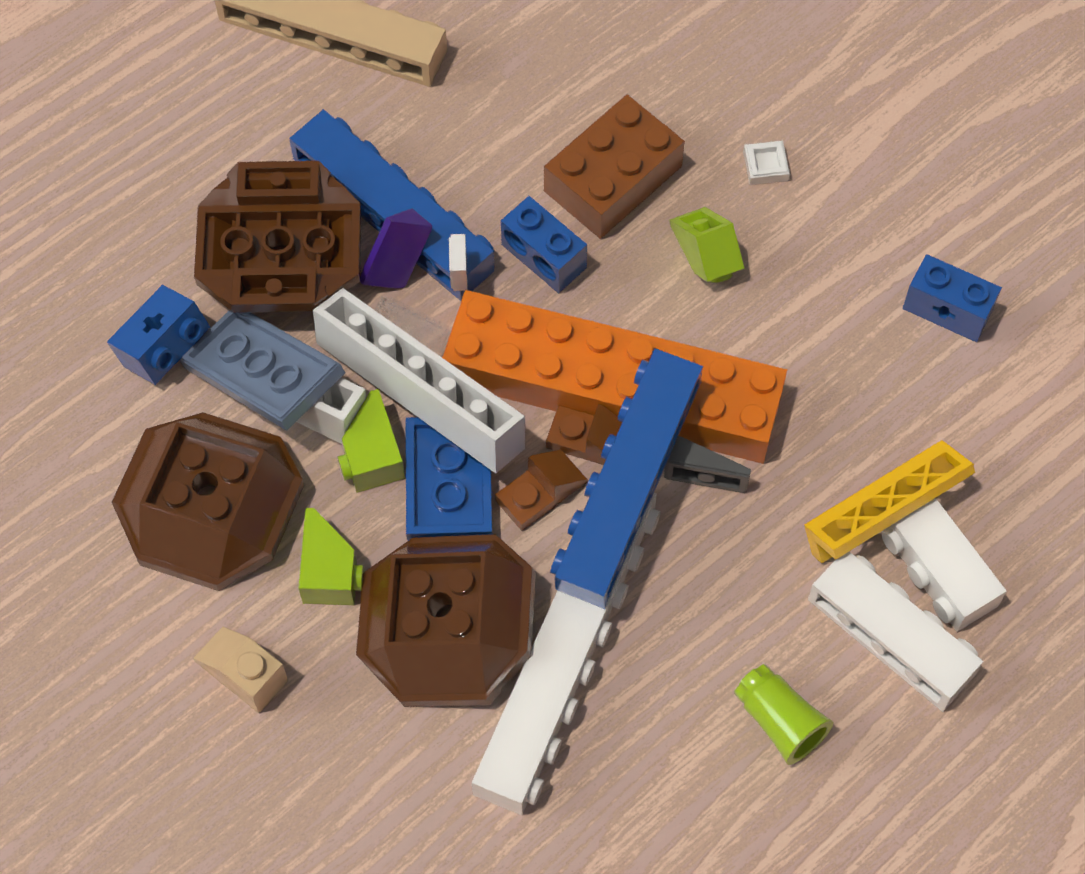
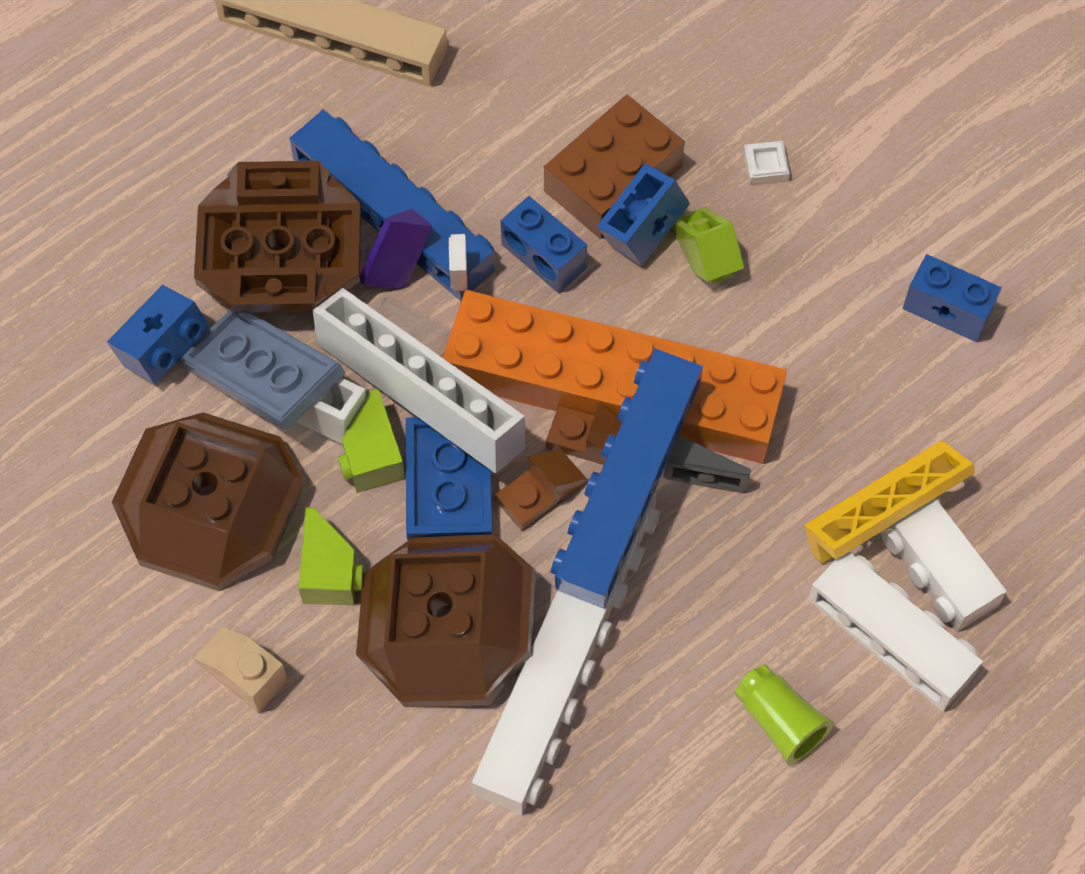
(643, 214): none -> blue brick

